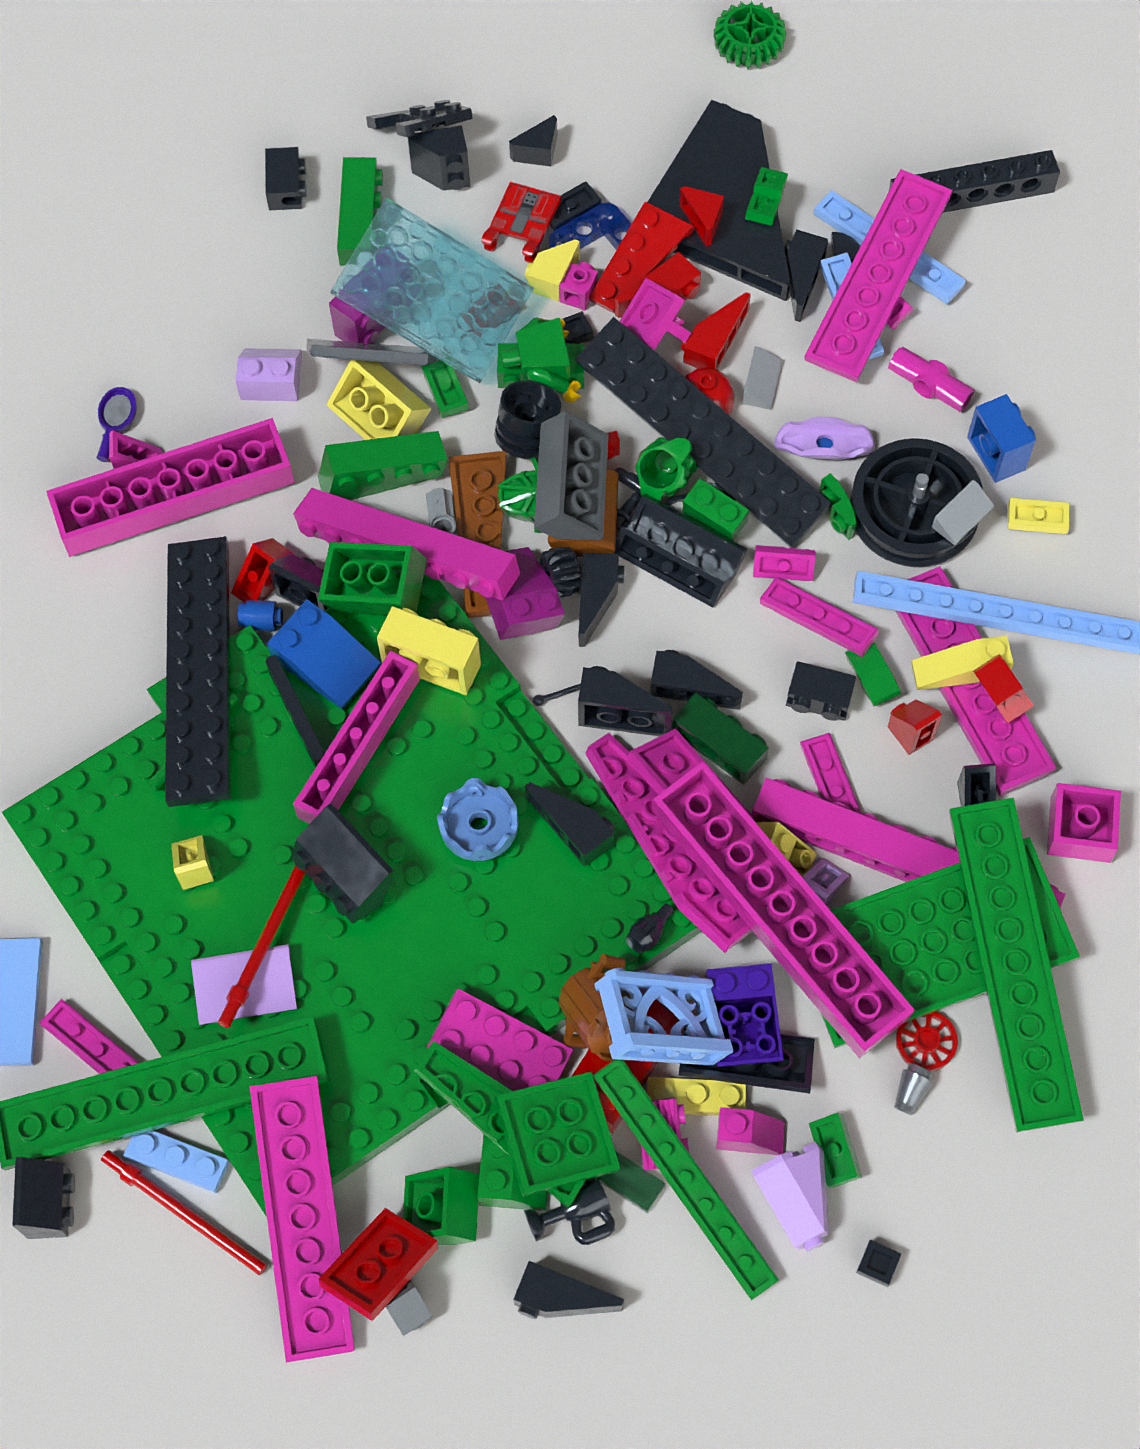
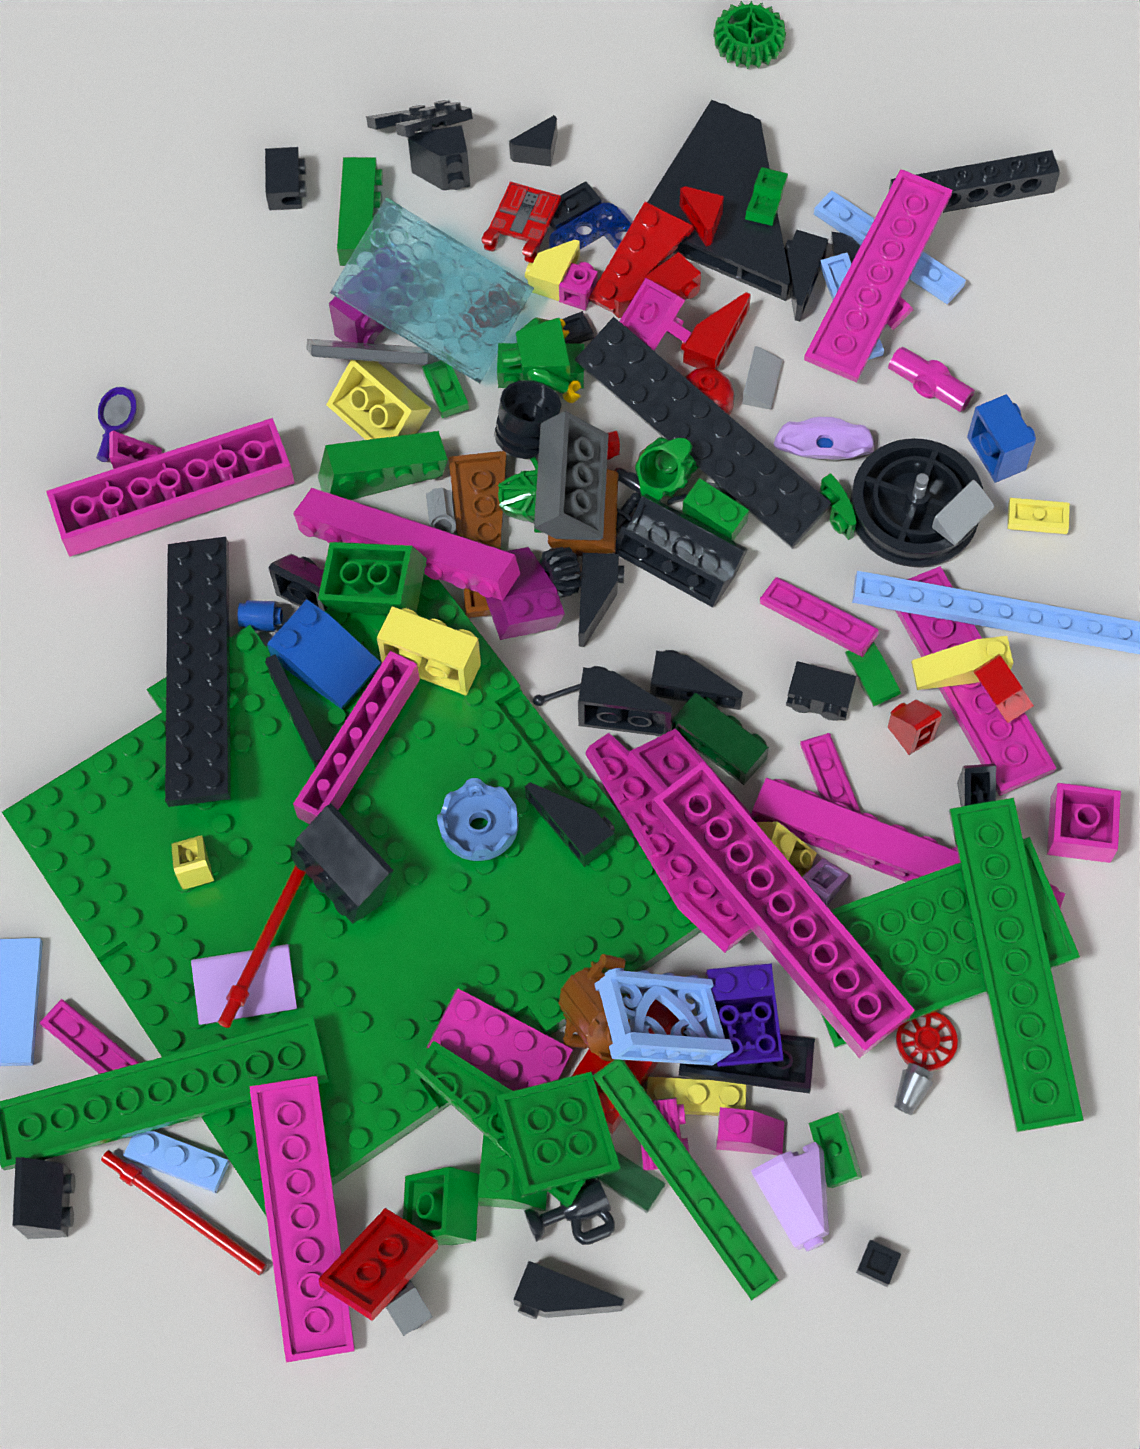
(254, 578): red slope -> none
(269, 374): lavender slope -> none
(648, 929): black piece -> none
(784, 563): dark pink plate -> none

